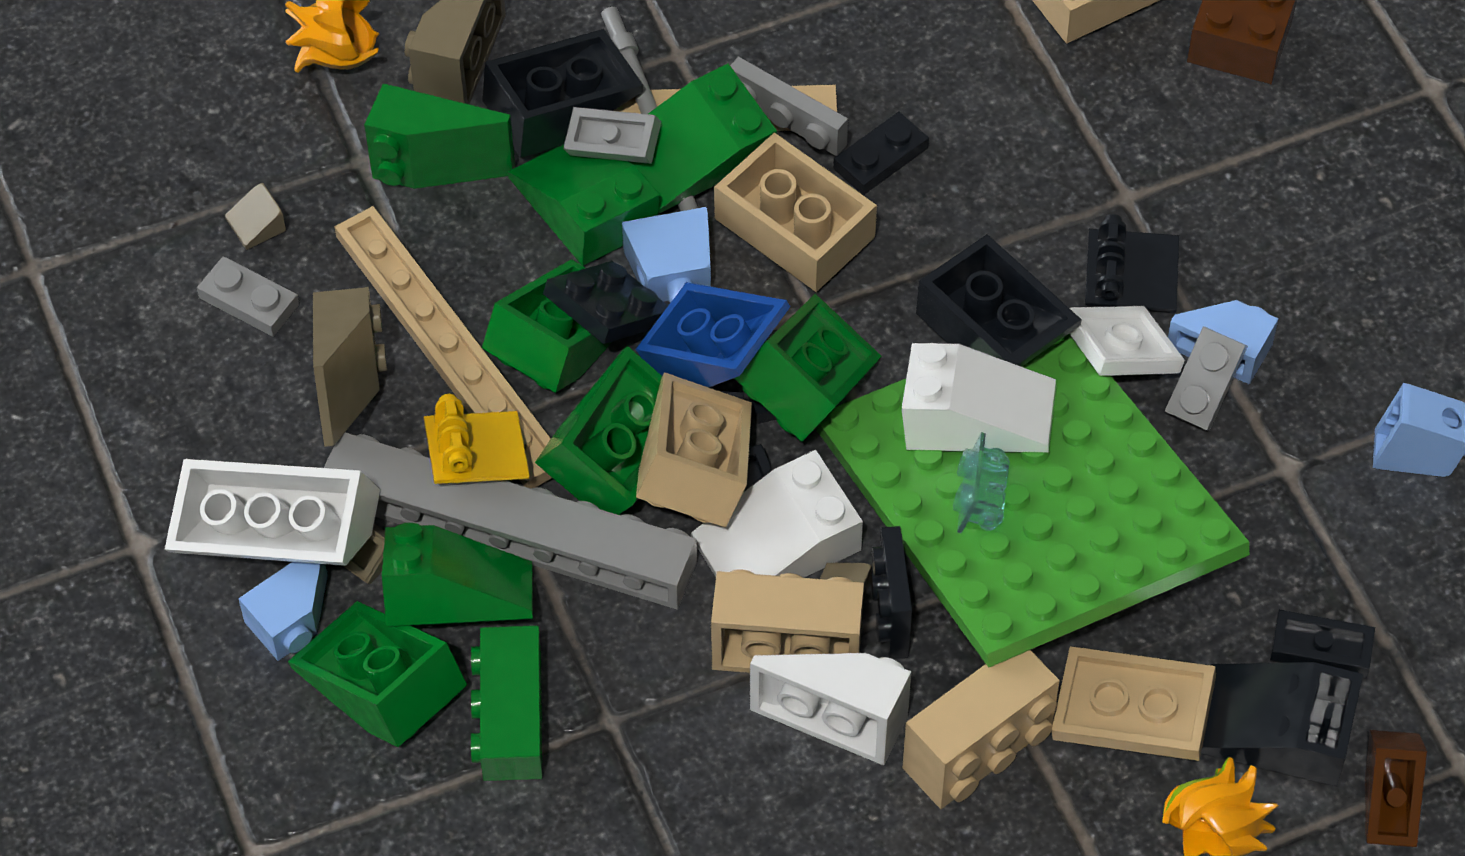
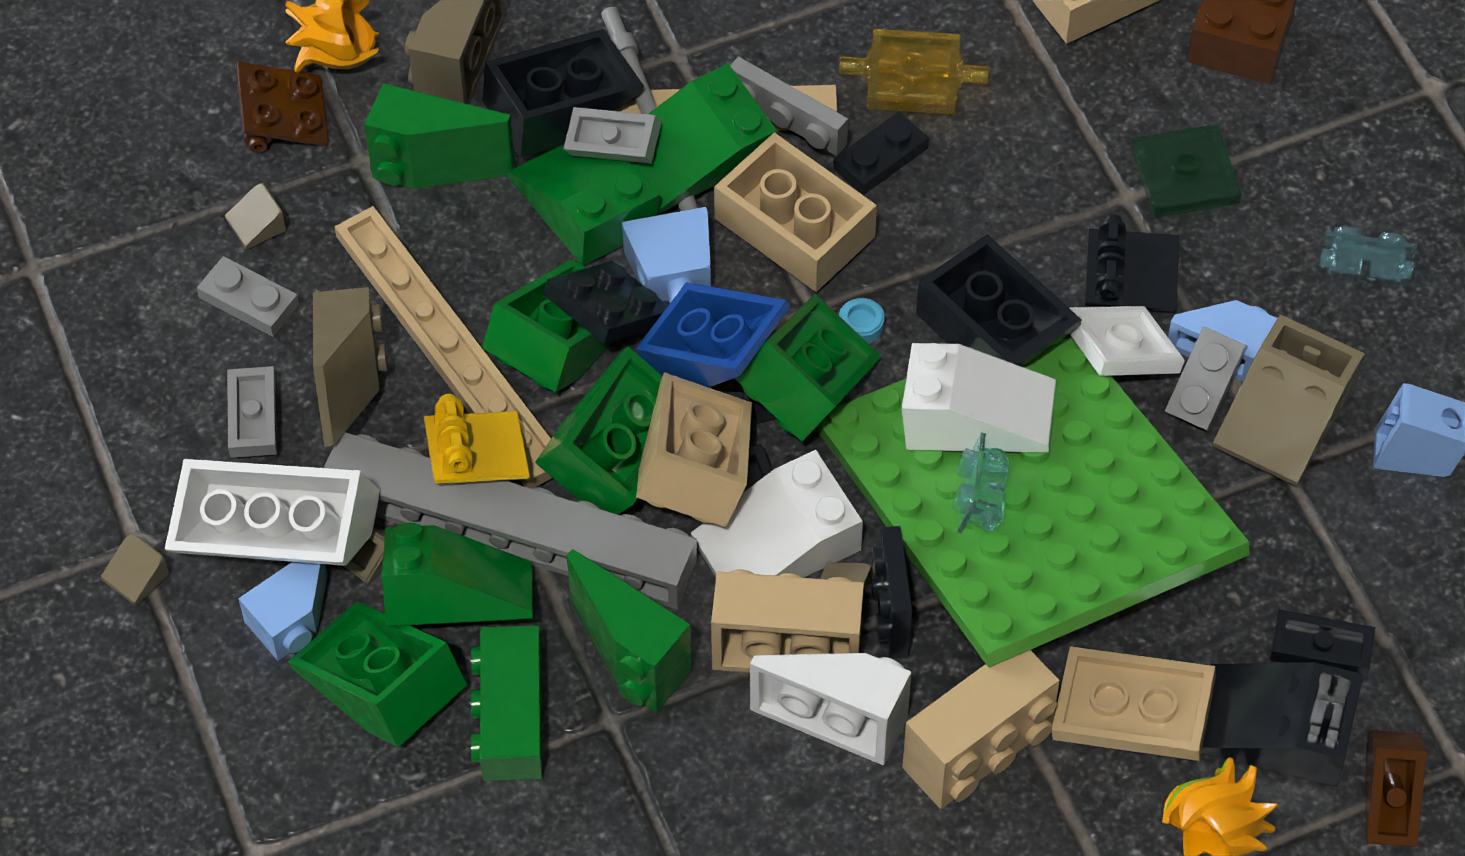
(135, 569): none -> dark tan slope
(252, 412): none -> light grey plate
(280, 106): none -> reddish brown hinge
(635, 636): none -> green slope
(864, 317): none -> medium azure tile
(913, 71): none -> clear yellow plate
(1186, 170): none -> clear green plate
(1289, 399): none -> dark tan slope
(1385, 253): none -> clear light blue hinge

